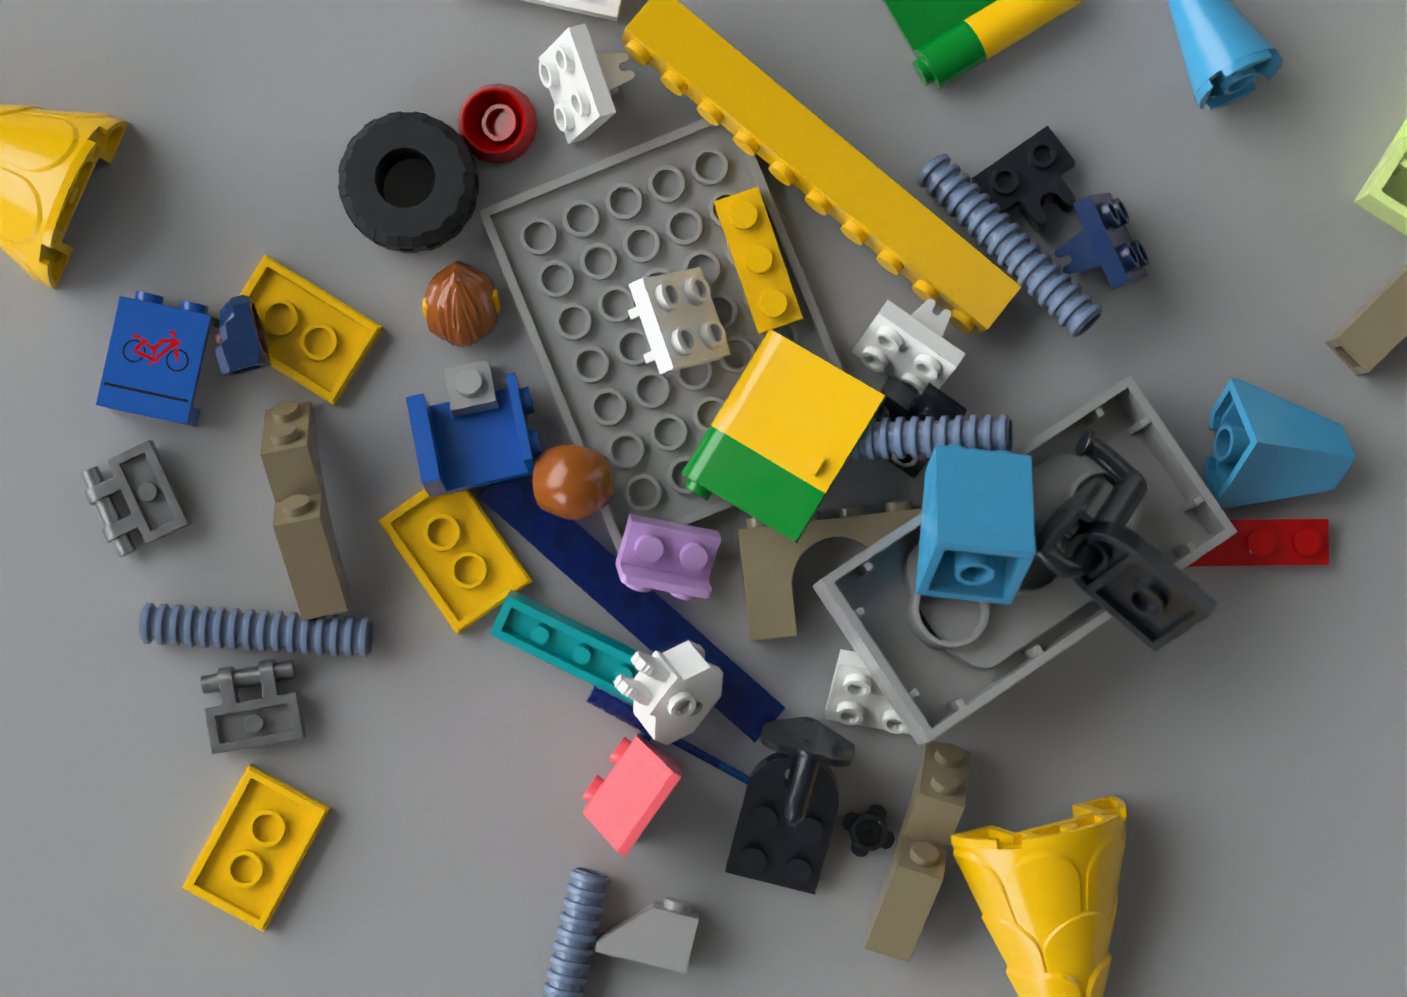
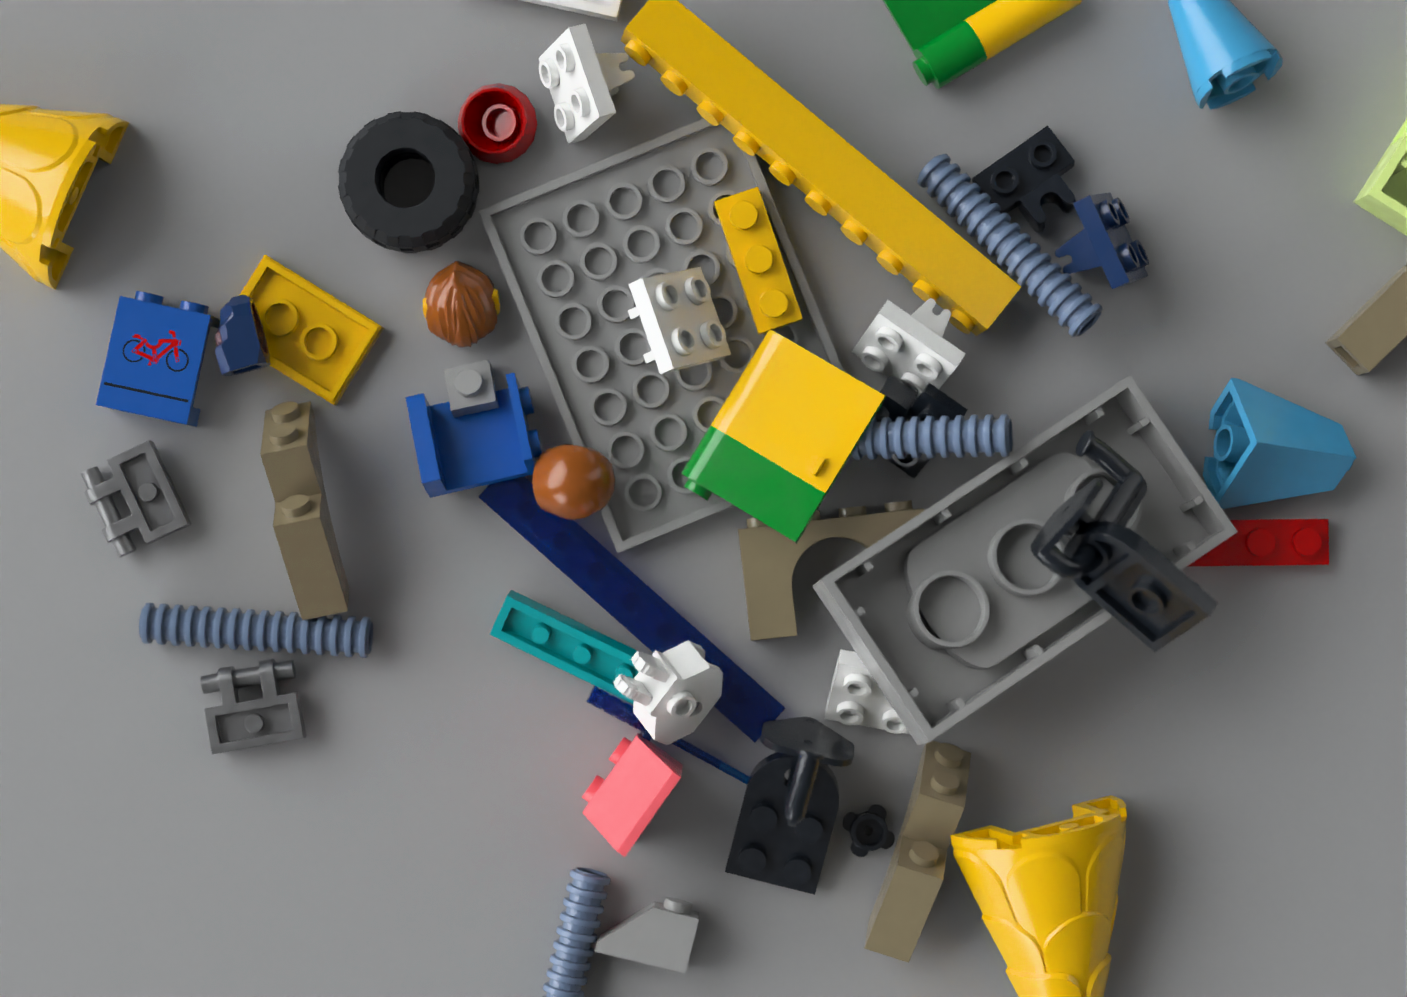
(256, 847): yellow tile -> none
(455, 554): yellow tile -> none
(667, 557): lavender bracket -> none
(976, 524): dark azure slope -> none

